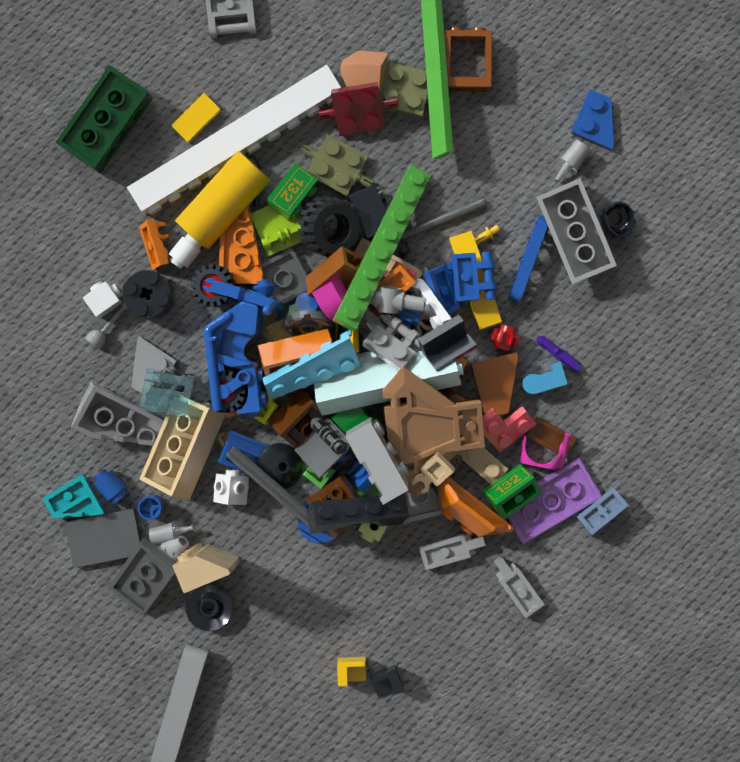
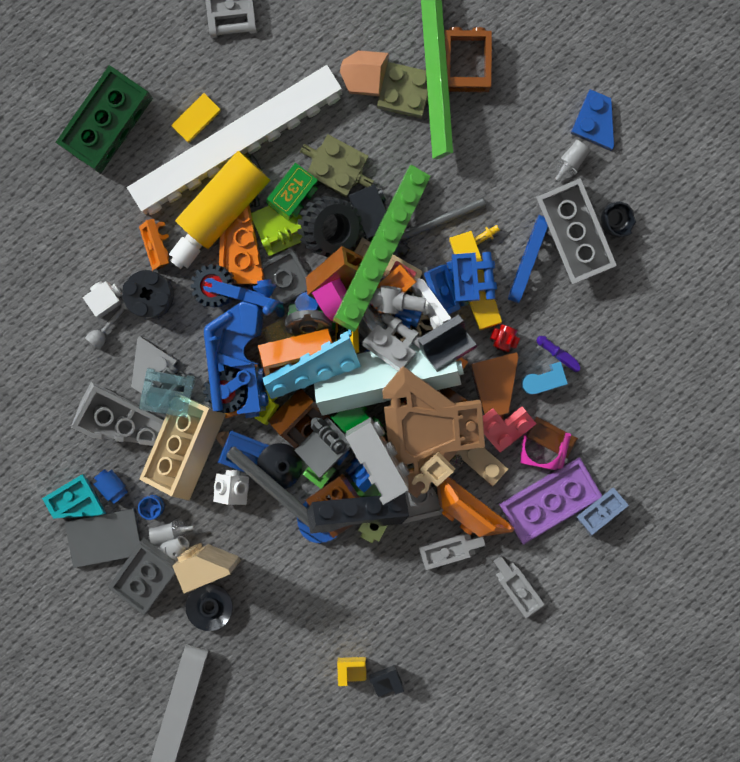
(358, 108): dark red plate -> none
(512, 491): green brick -> none

